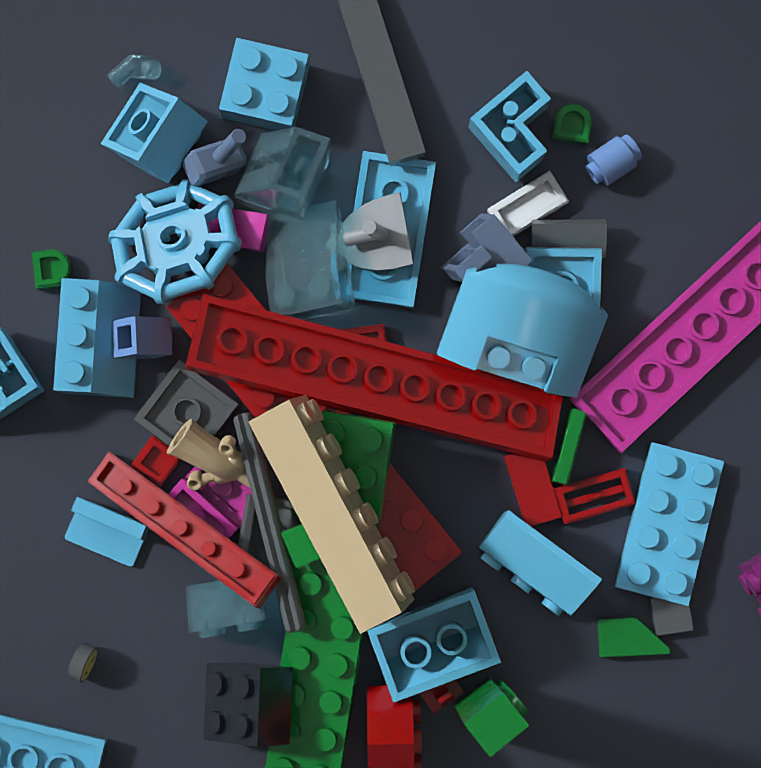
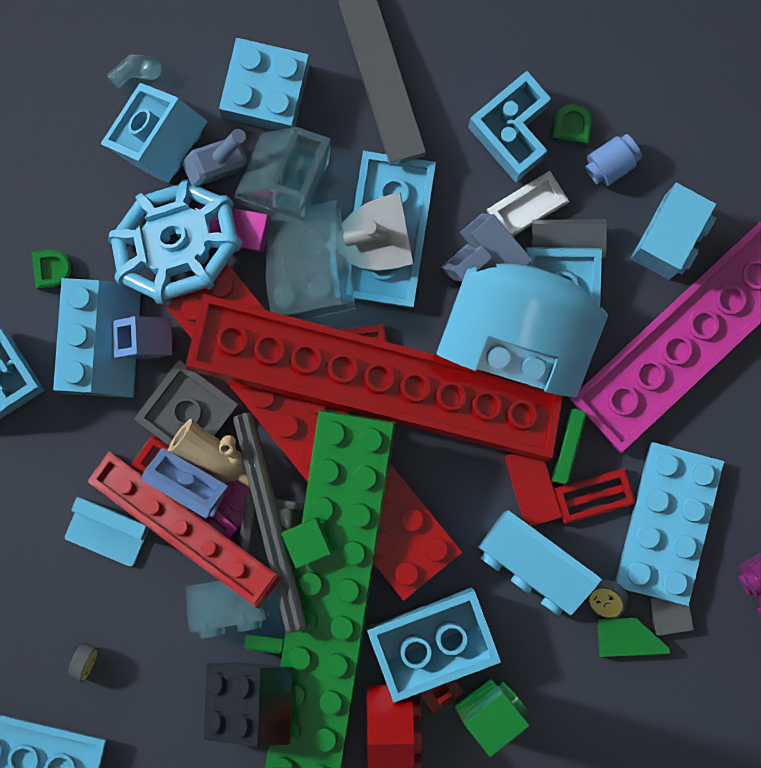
(184, 483): none -> medium blue panel
(264, 643): none -> green tile
(333, 512): tan brick -> none
(608, 599): none -> tile
(673, 231): none -> medium azure brick

